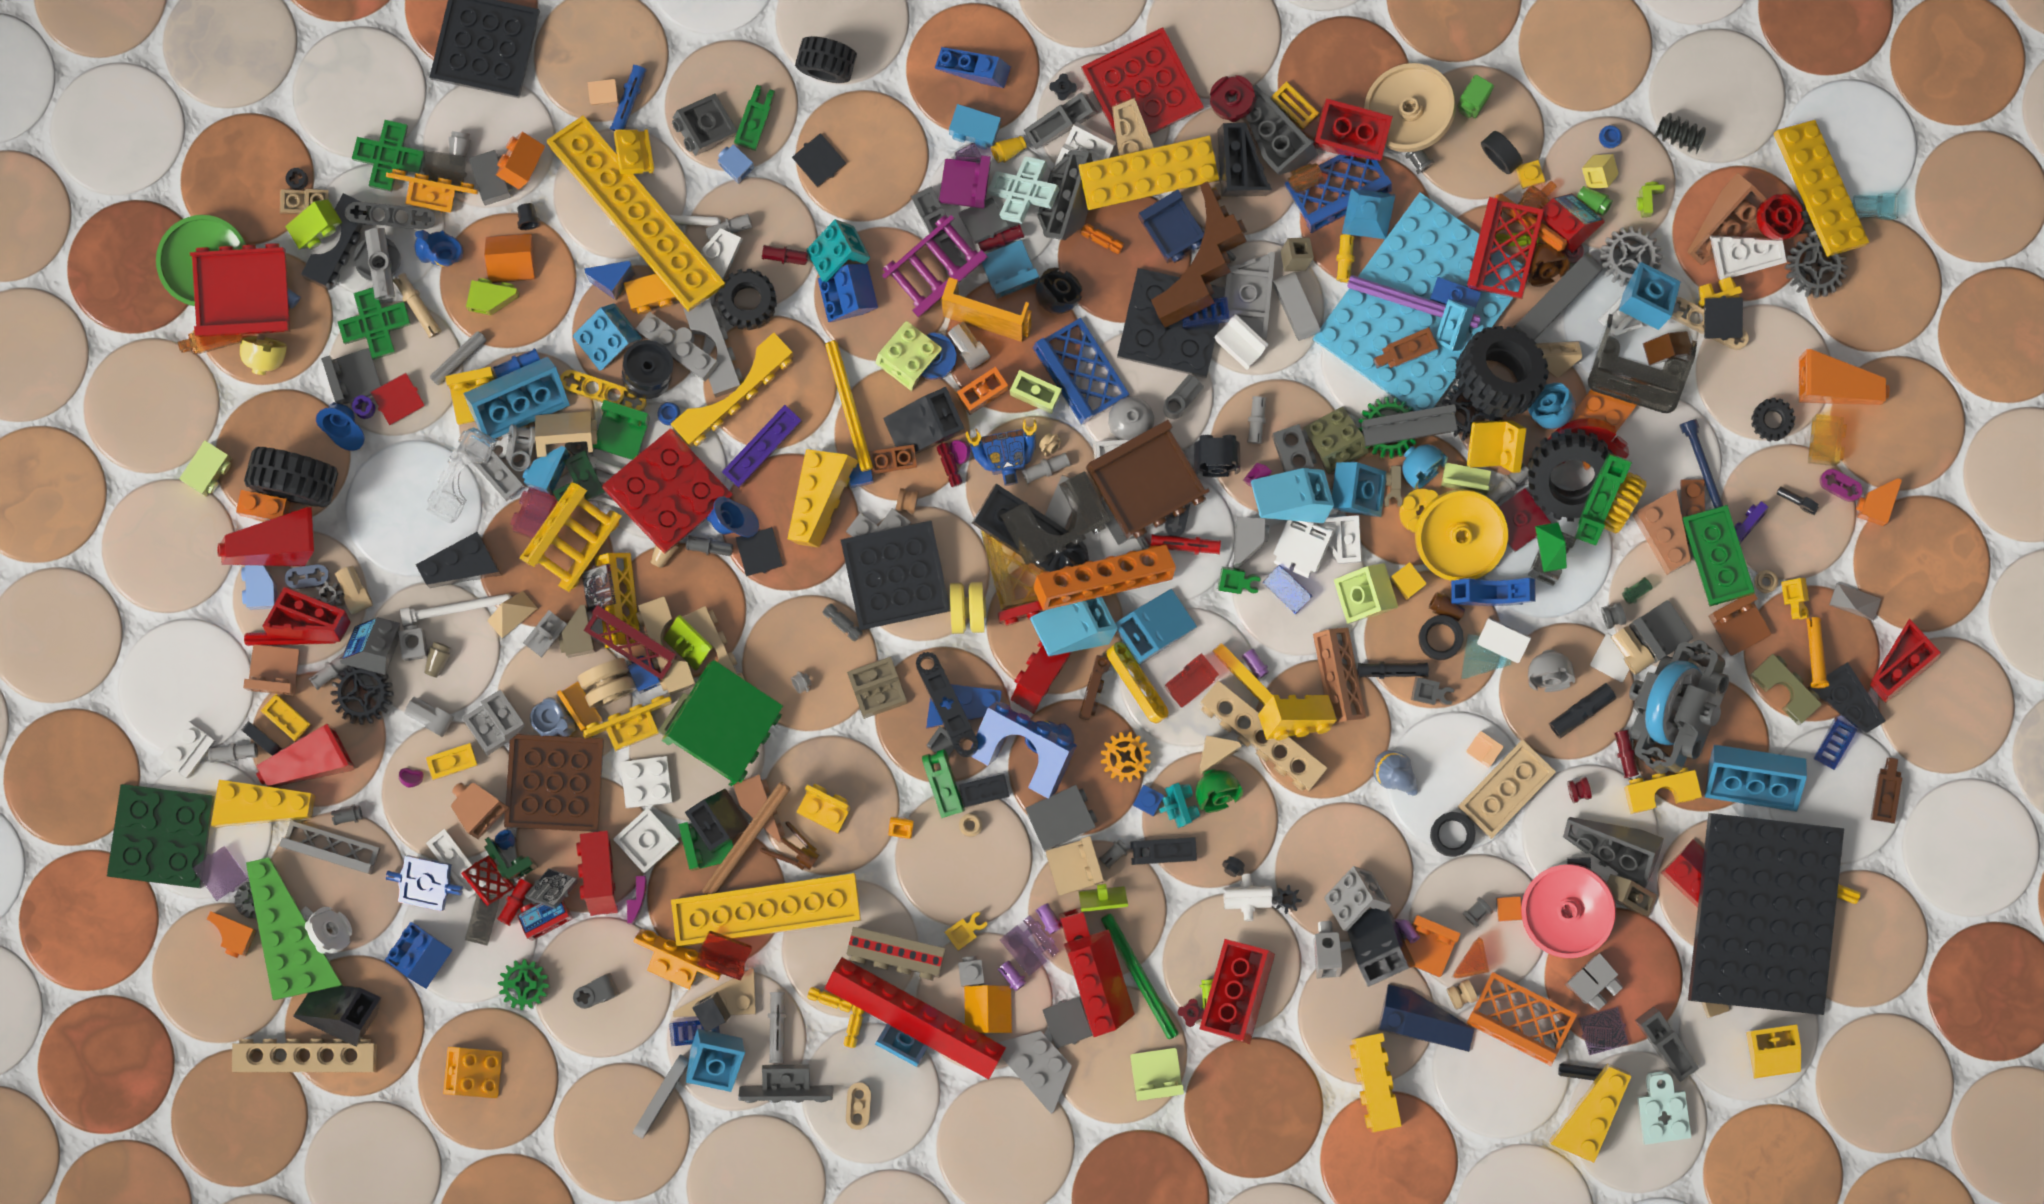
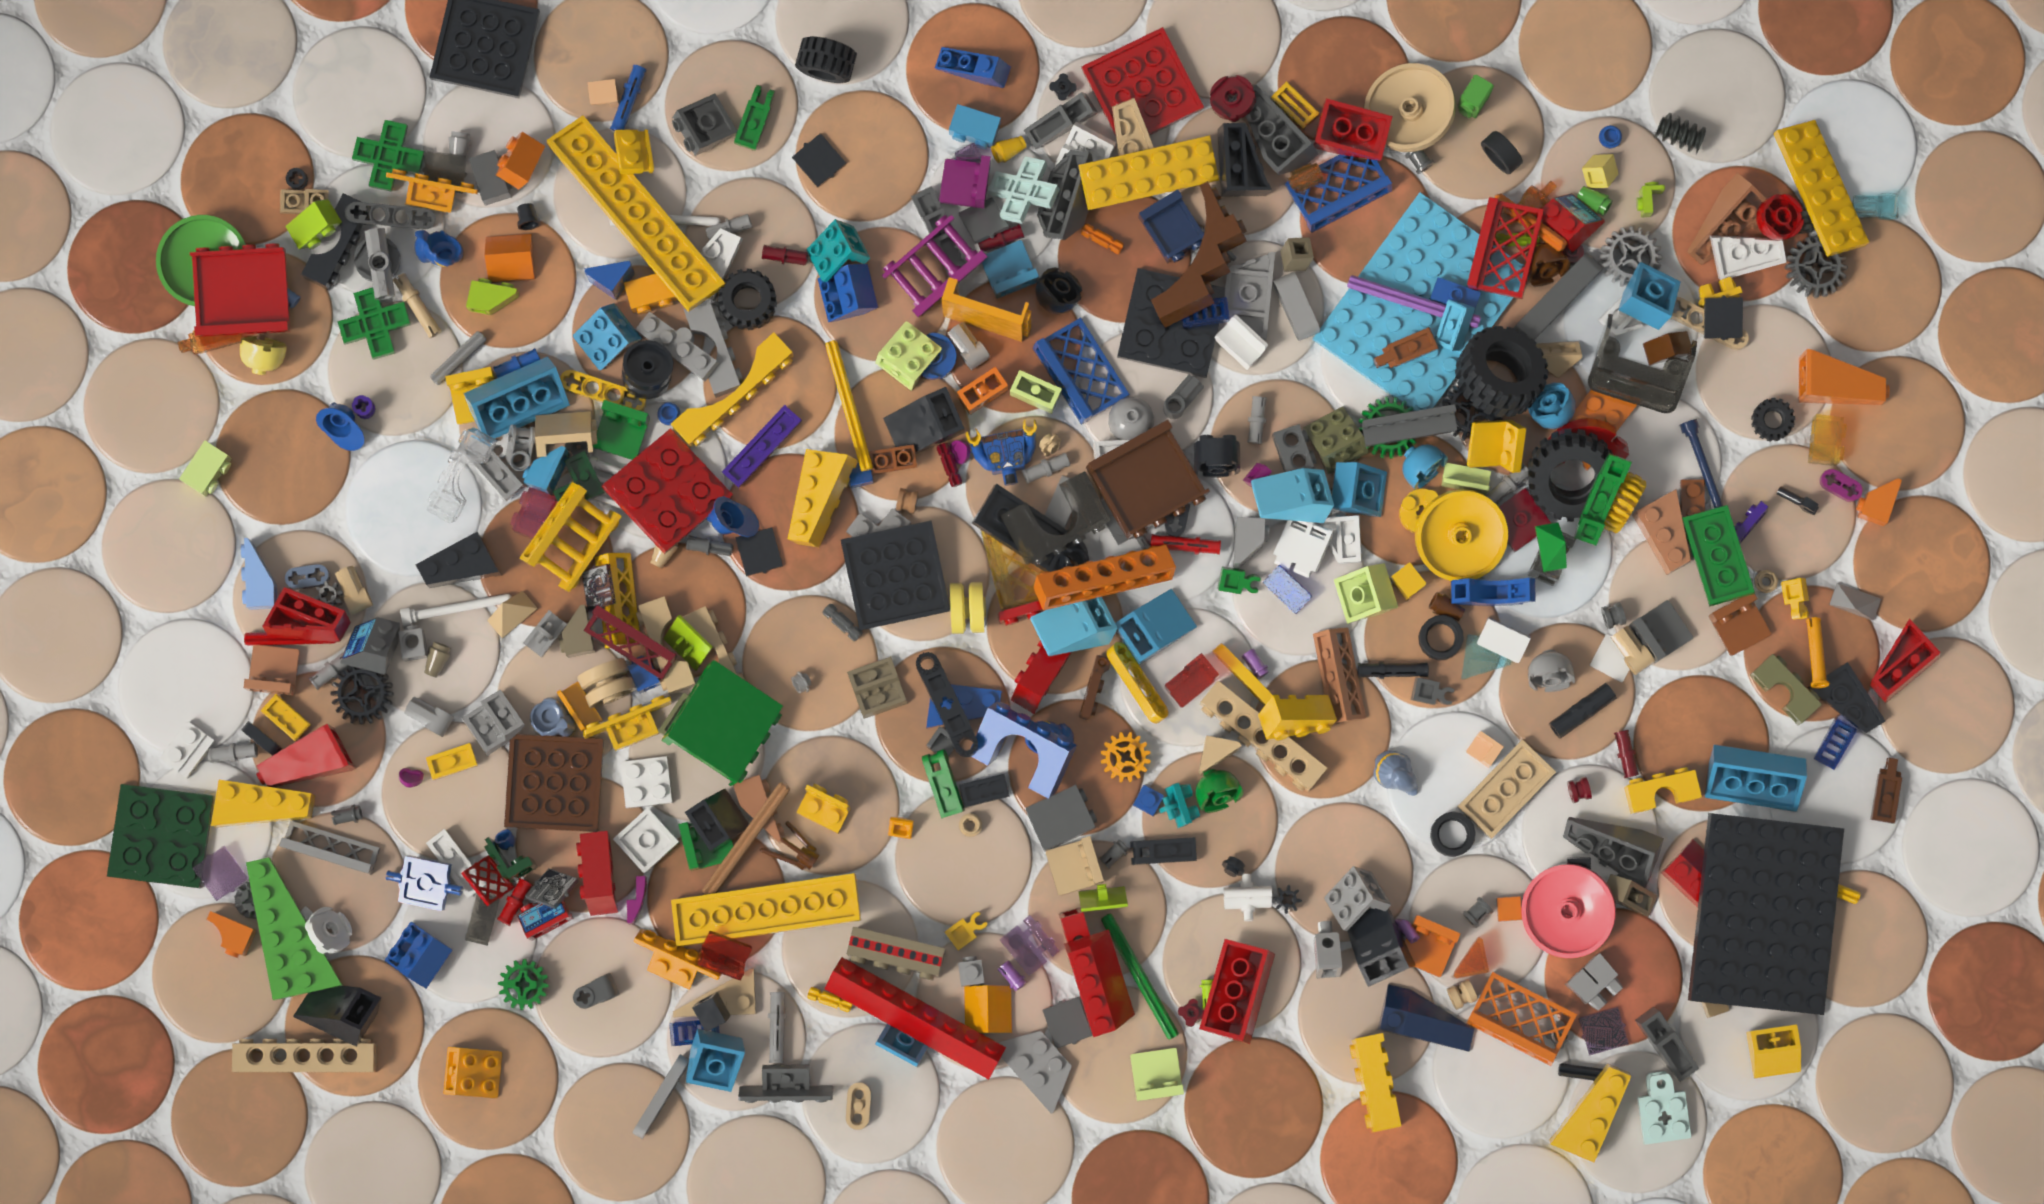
(261, 506): orange brick -> none
(275, 542): red slope -> none
(291, 476): black tyre -> none
(351, 375): dark grey bracket -> none
(397, 398): red piece -> none
(476, 808): nougat torso -> none
(735, 163): medium blue brick -> none
(853, 1027): yellow axle -> none
(1048, 918): medium lavender pin -> none
(1345, 258): yellow pin -> none
(1368, 213): dark azure slope -> none
(1393, 480): dark tan plate -> none
(1530, 174): yellow plate -> none
(1637, 590): clear green pin -> none
(1678, 706): dark grey piece -> none

